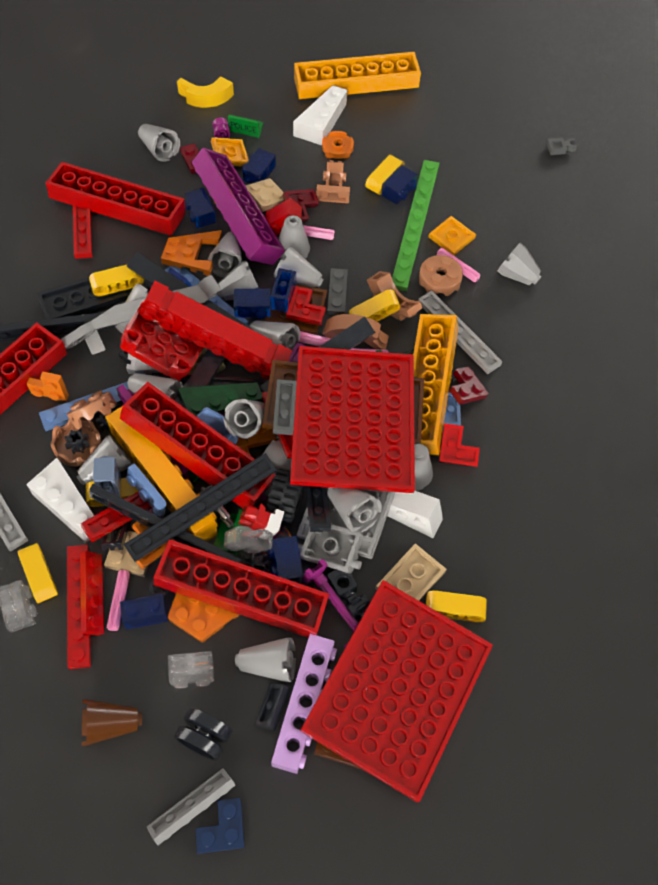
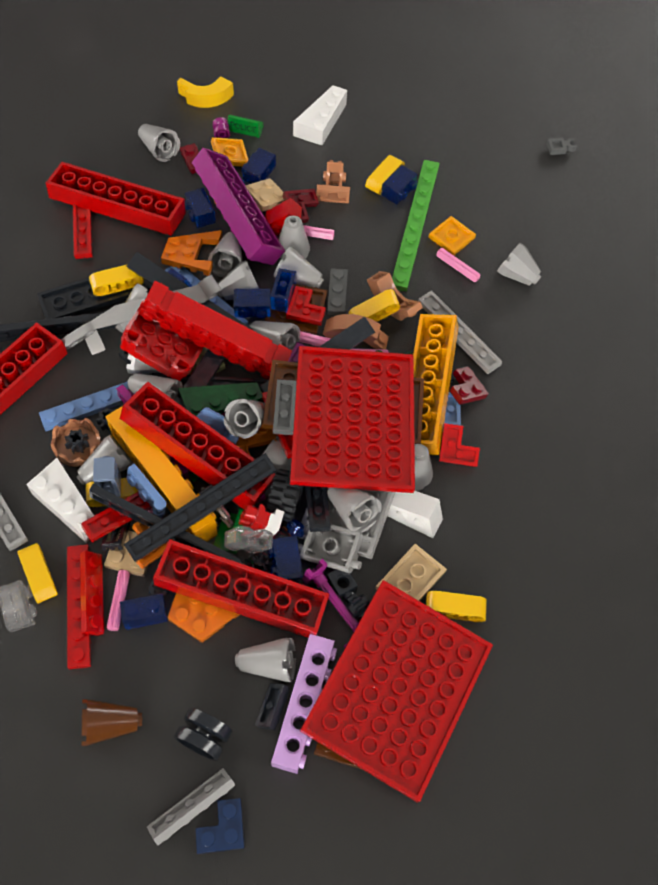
(49, 386): orange plate -> none
(86, 409): nougat plate -> none
(190, 669): clear brick -> none
(296, 528): none -> clear blue plate
(338, 152): orange plate -> none
(357, 74): light orange brick -> none
(440, 283): nougat plate -> none

